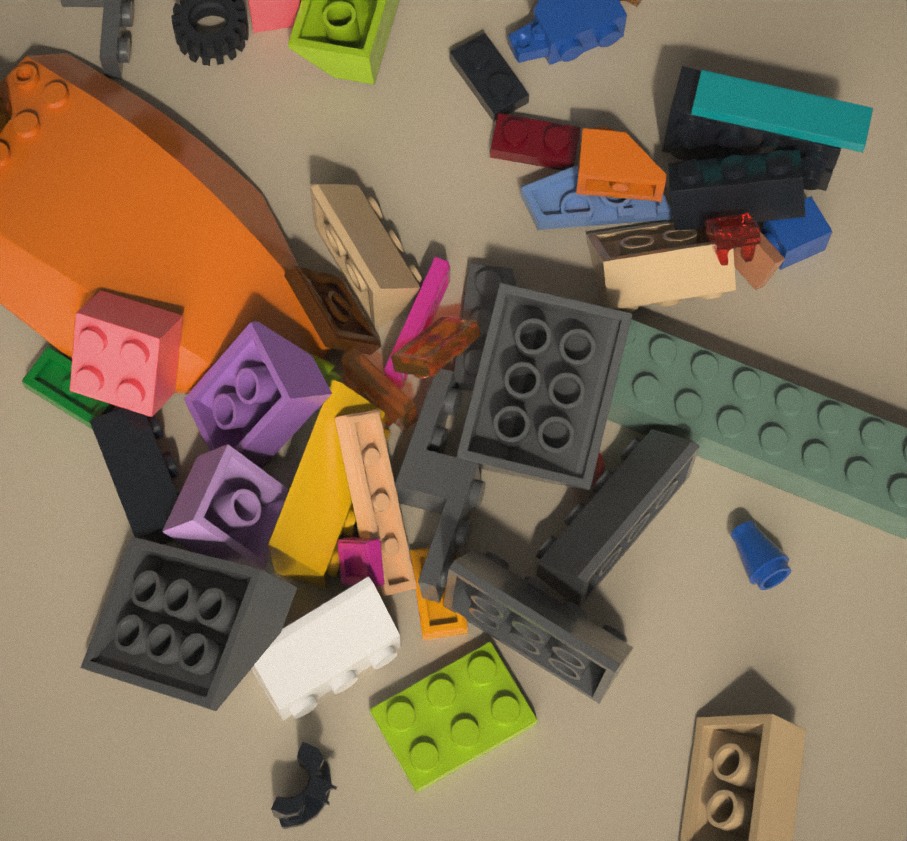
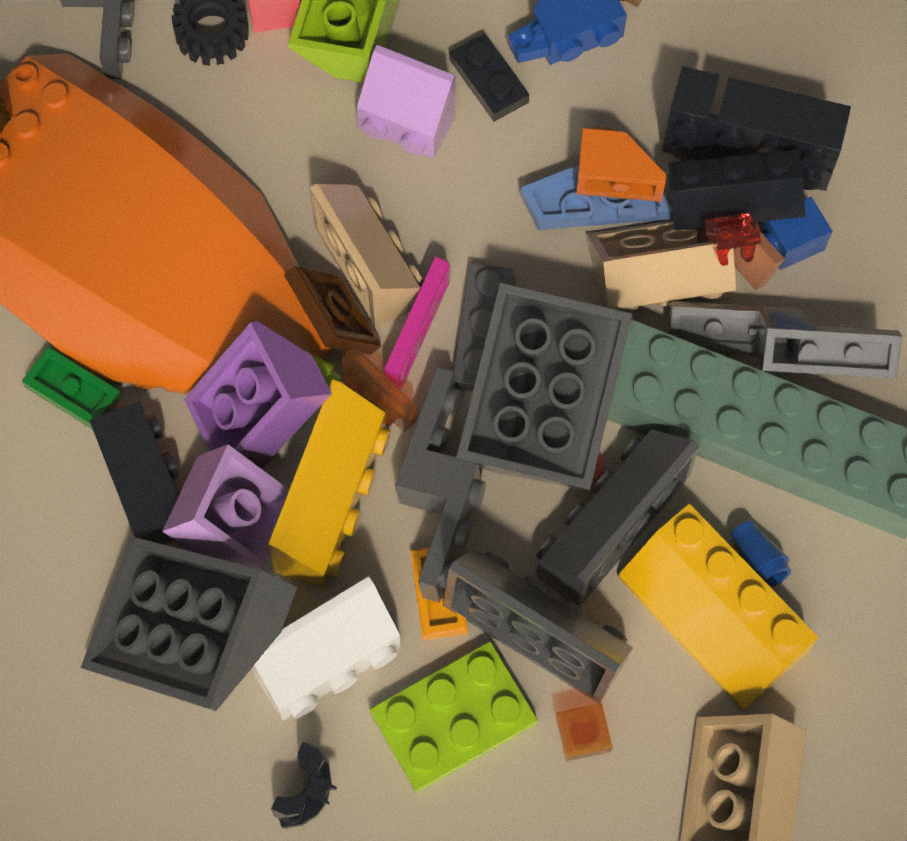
(125, 353): coral brick -> none
(359, 560): dark pink tile -> none
(375, 496): light nougat tile -> none
(406, 102): none -> lavender slope
(435, 346): clear orange plate -> none
(534, 142): dark red plate -> none
(583, 732): none -> clear orange plate
(717, 607): none -> yellow slope
(782, 111): teal tile -> none
(786, 339): none -> dark grey bracket

